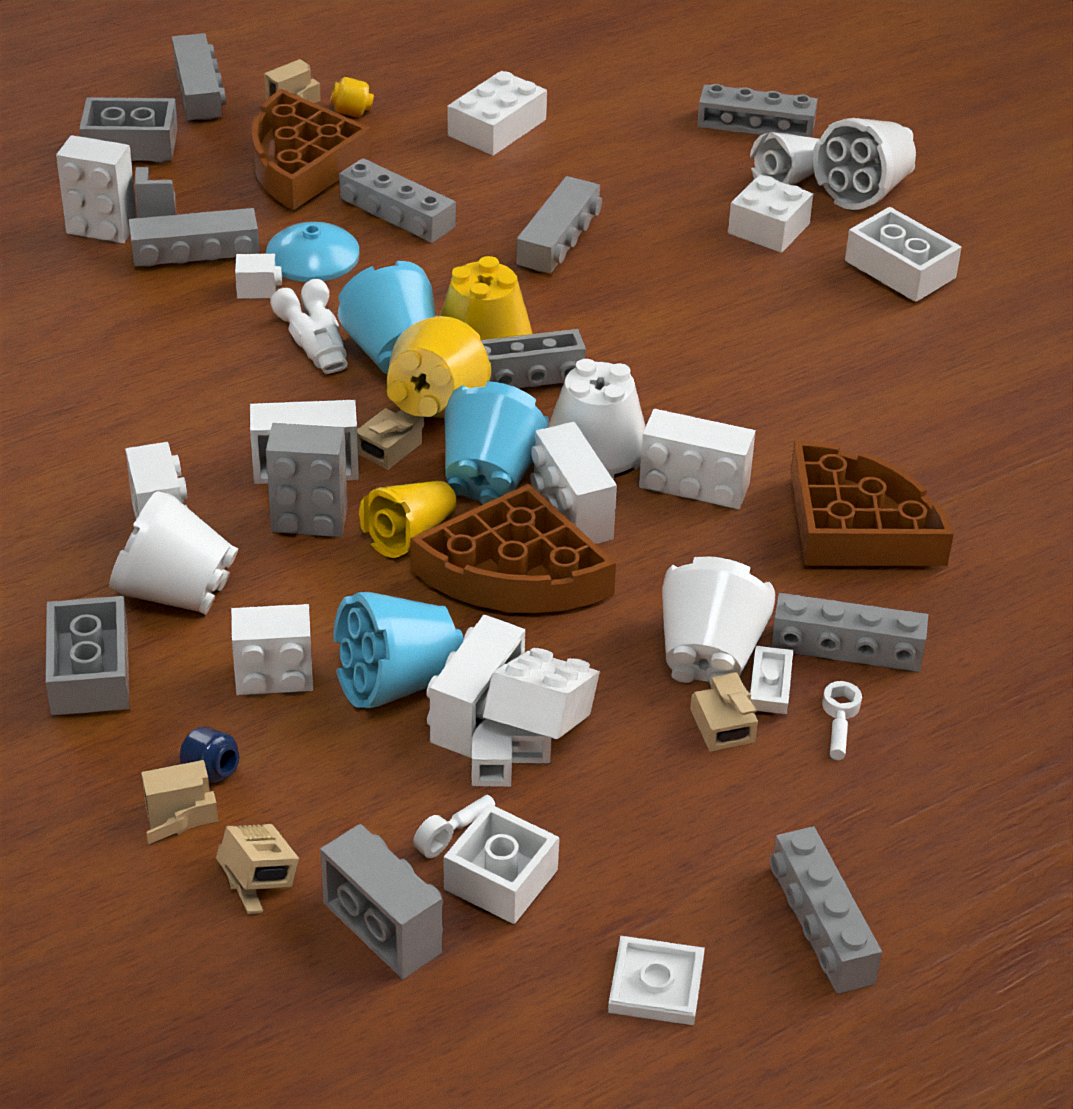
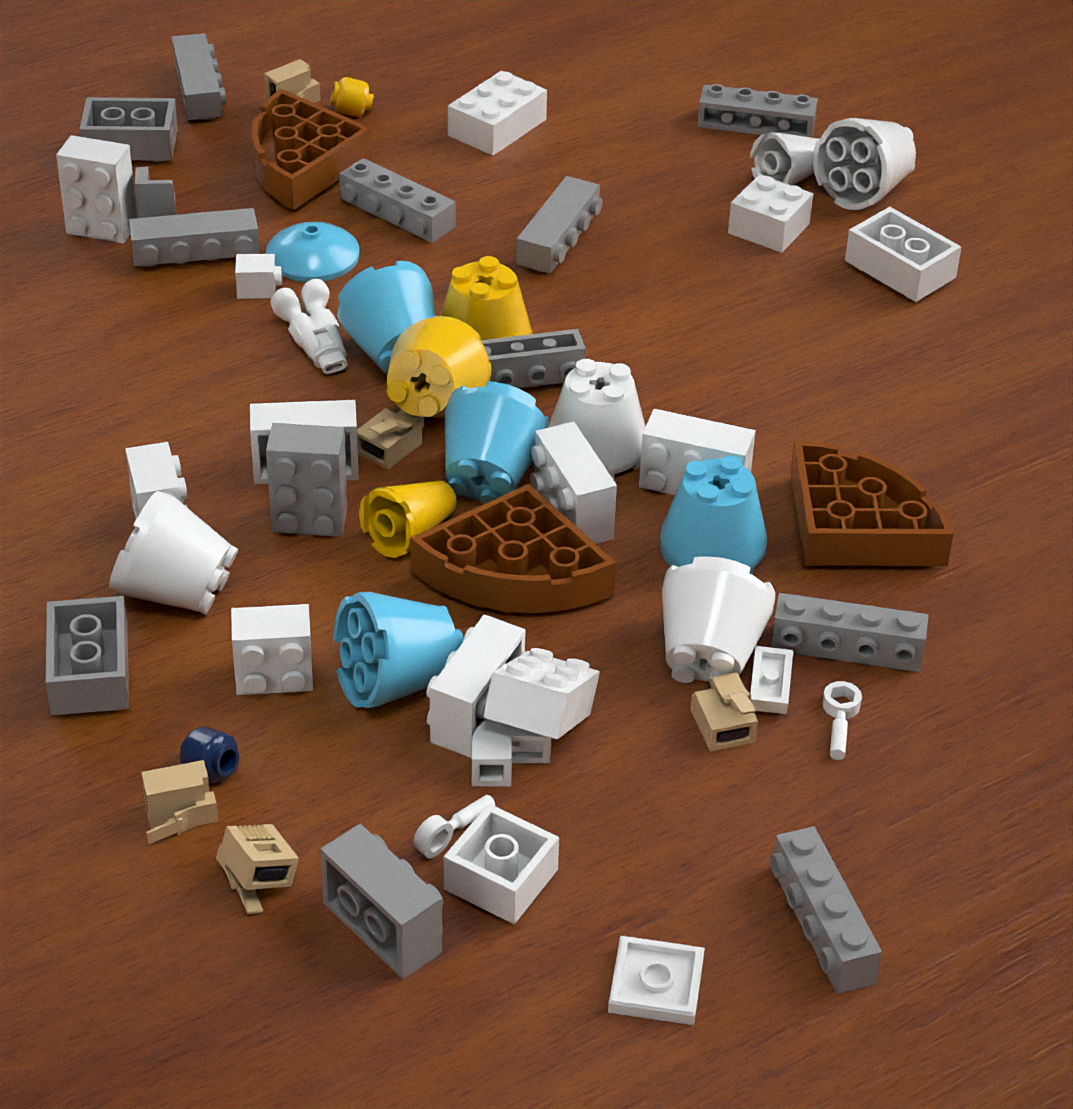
(715, 515): none -> medium azure cone

